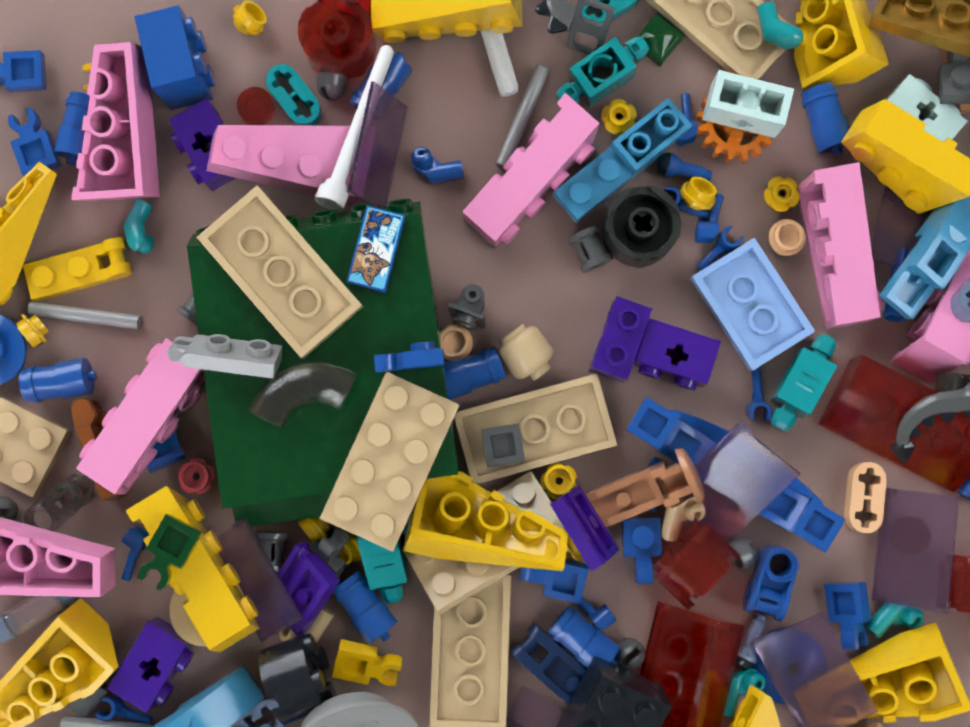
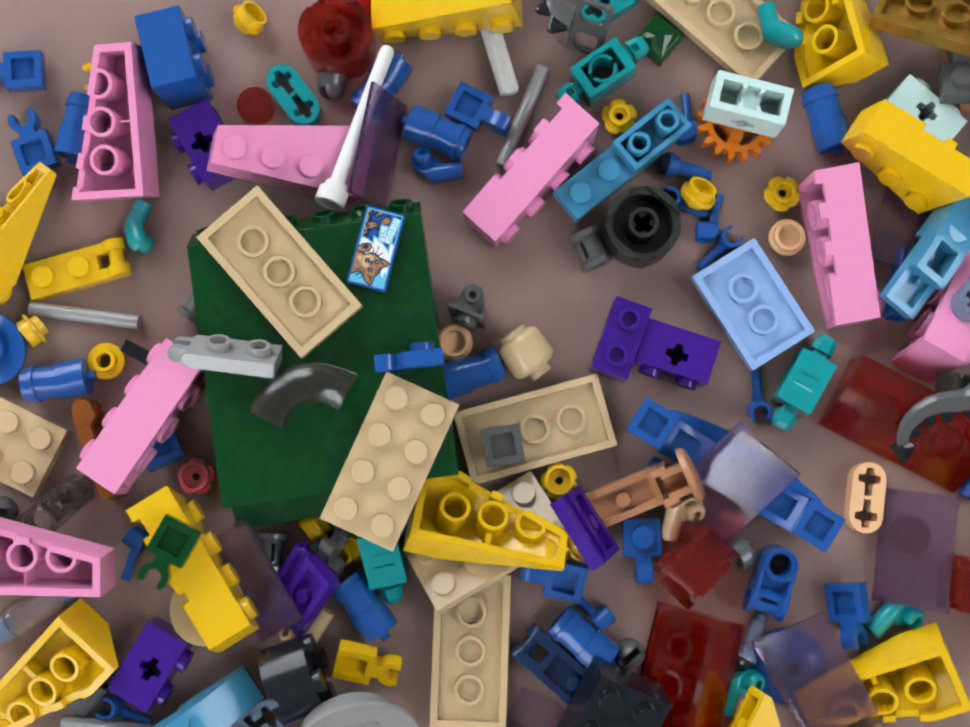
(117, 363): none -> yellow plate
(135, 351): none -> black piece
(435, 132): none -> blue piece
(474, 109): none -> blue plate

